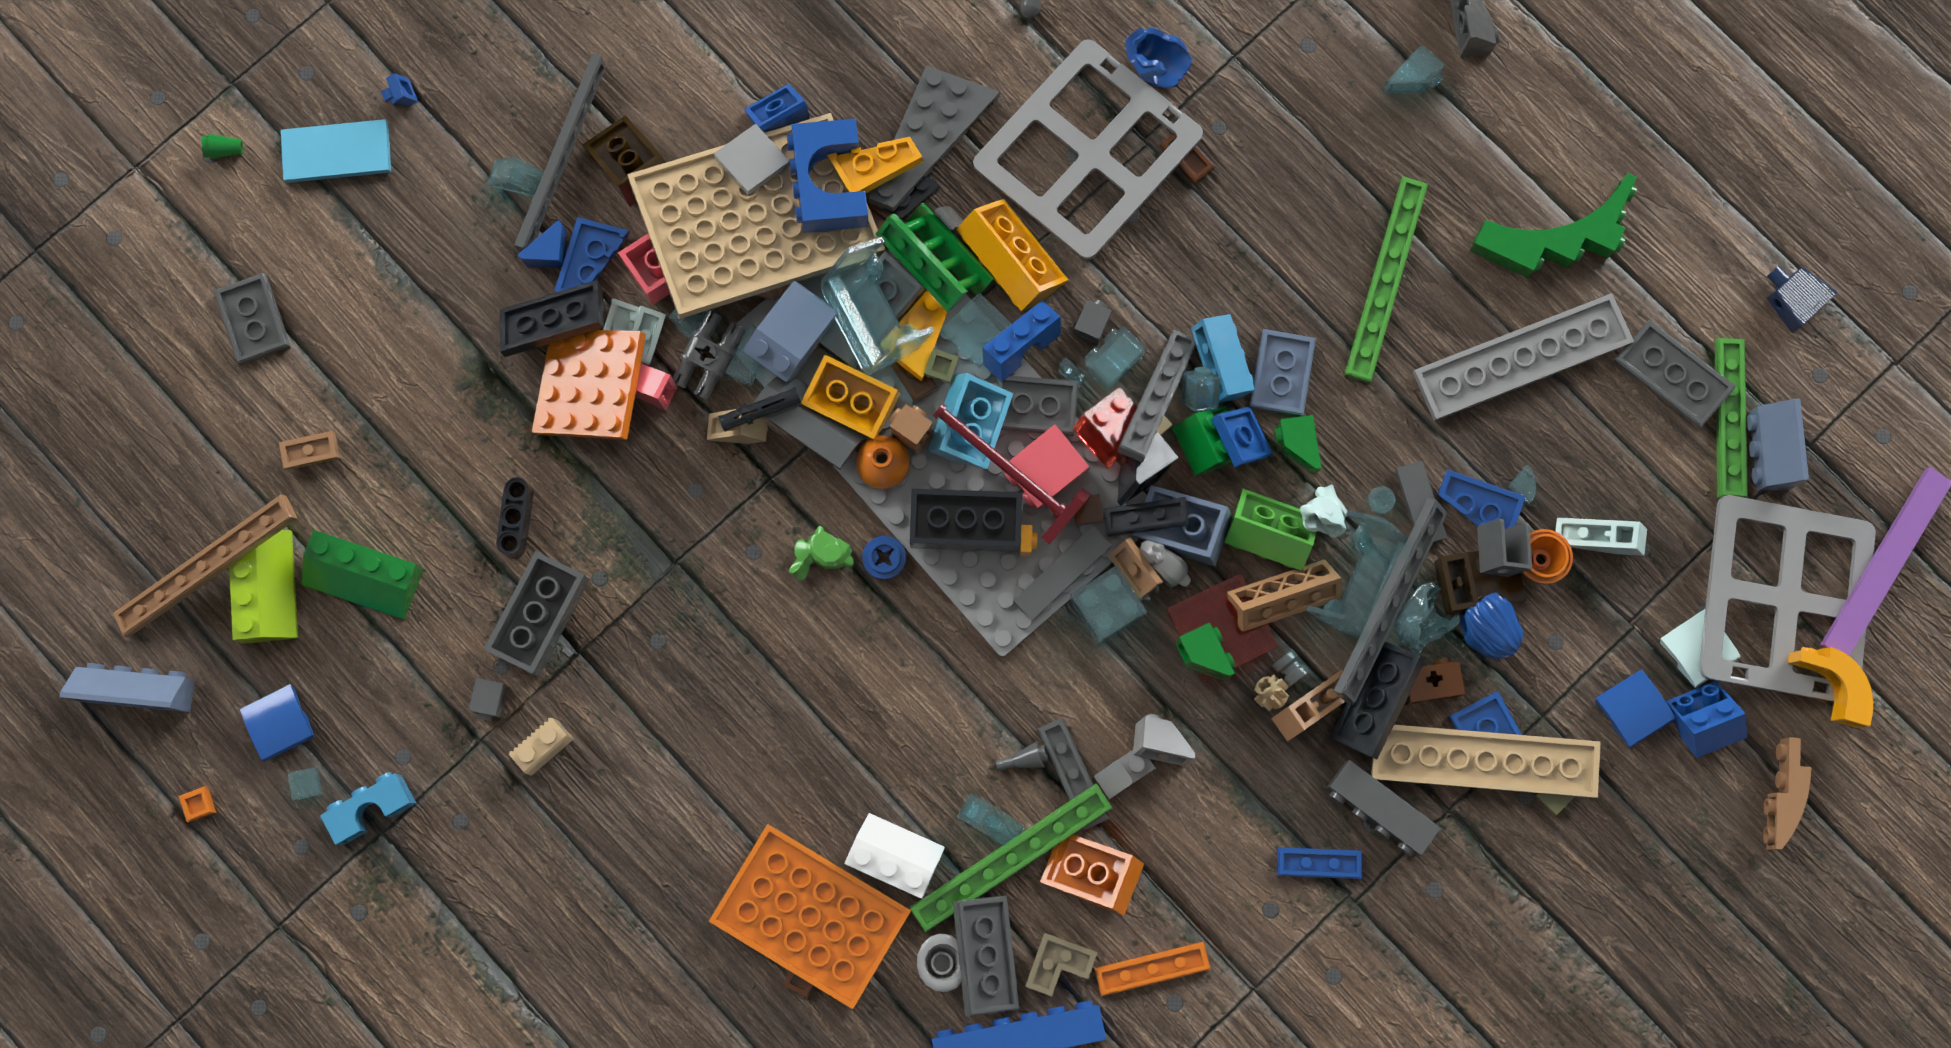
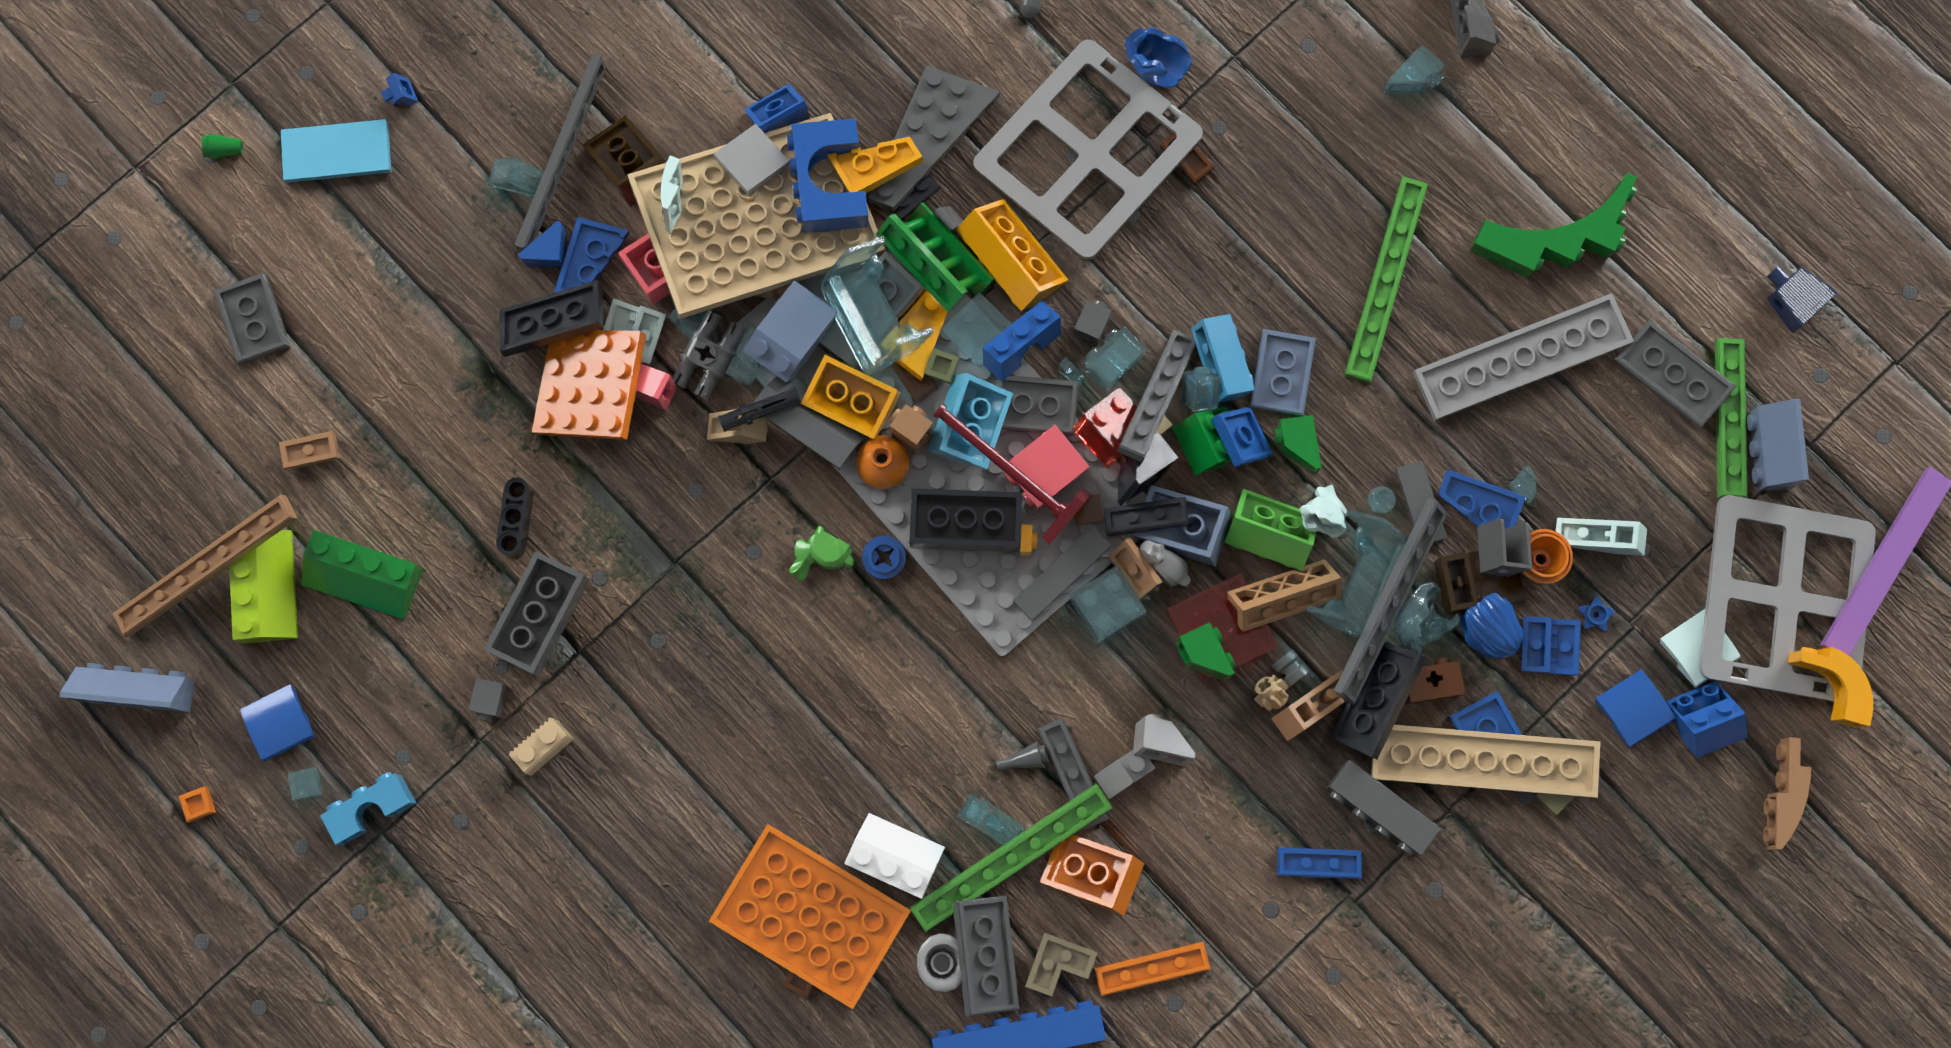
(670, 192): none -> light aqua slope
(1551, 646): none -> blue slope
(1603, 614): none -> blue plate

